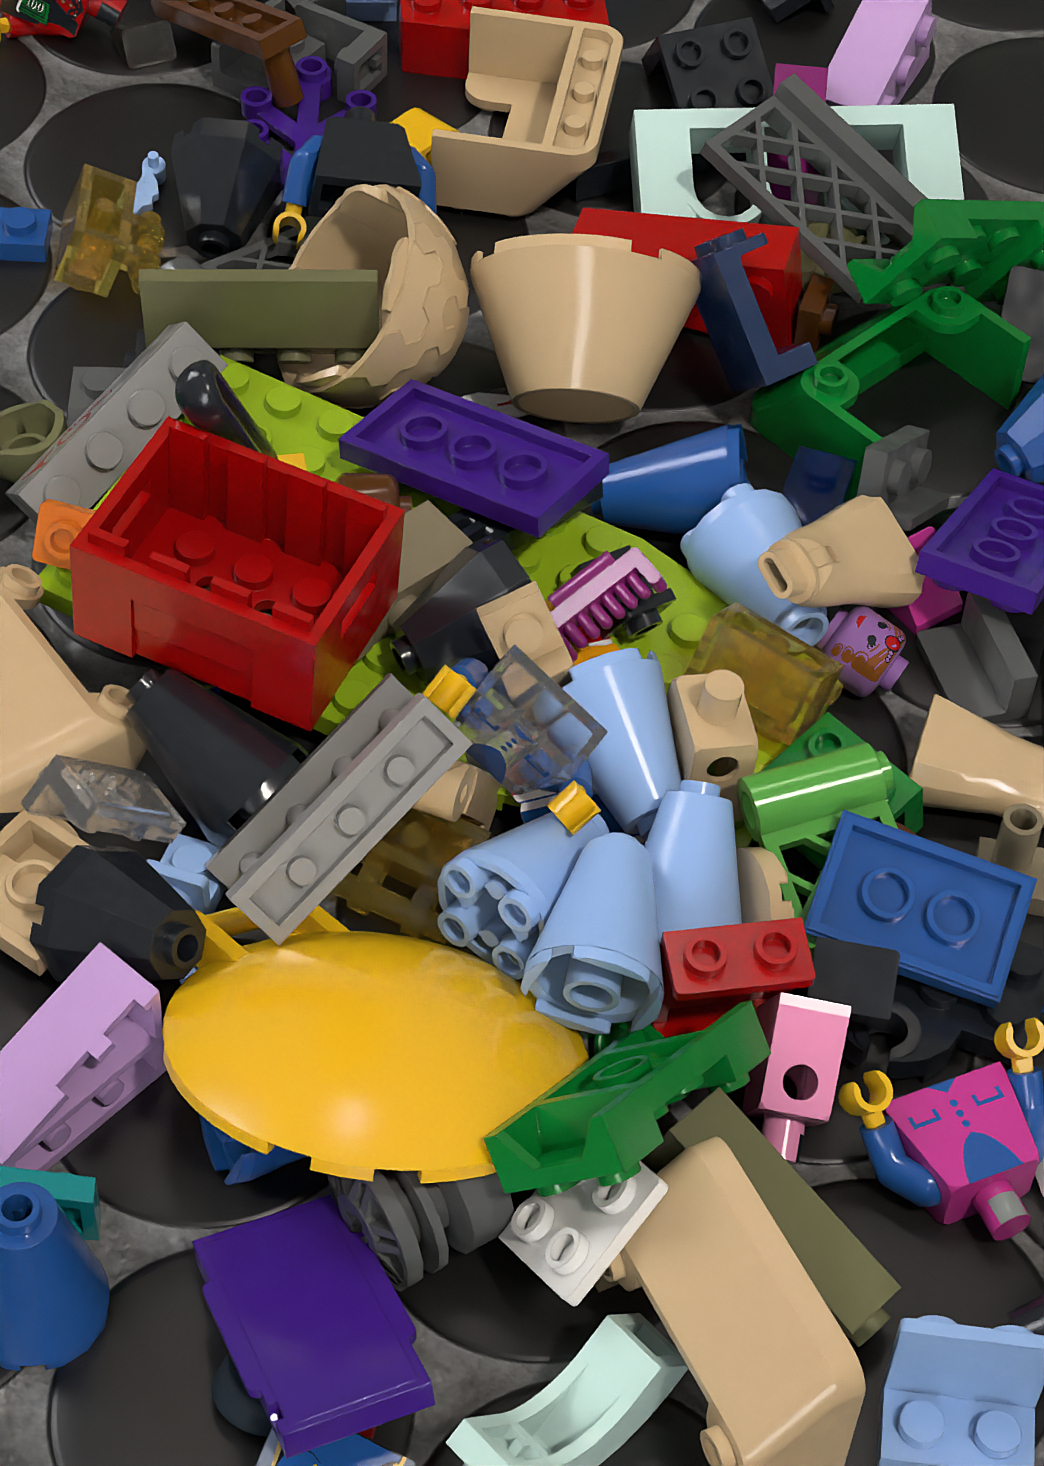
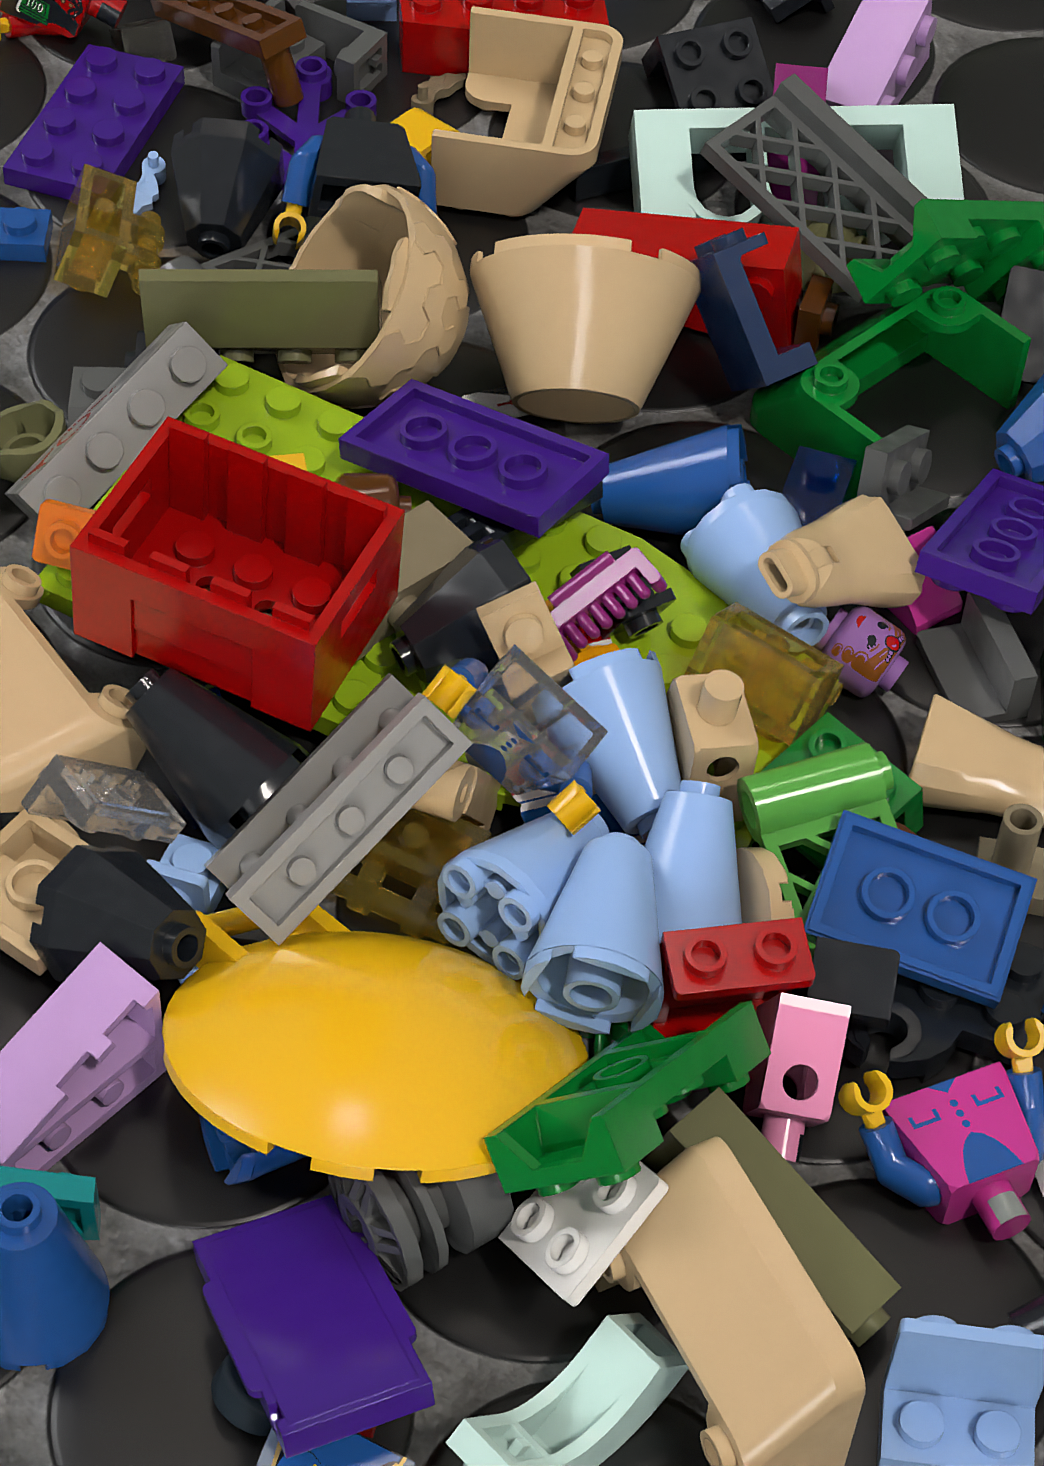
(95, 119): none -> dark purple plate
(215, 408): black piece -> none
(436, 88): none -> dark tan piece

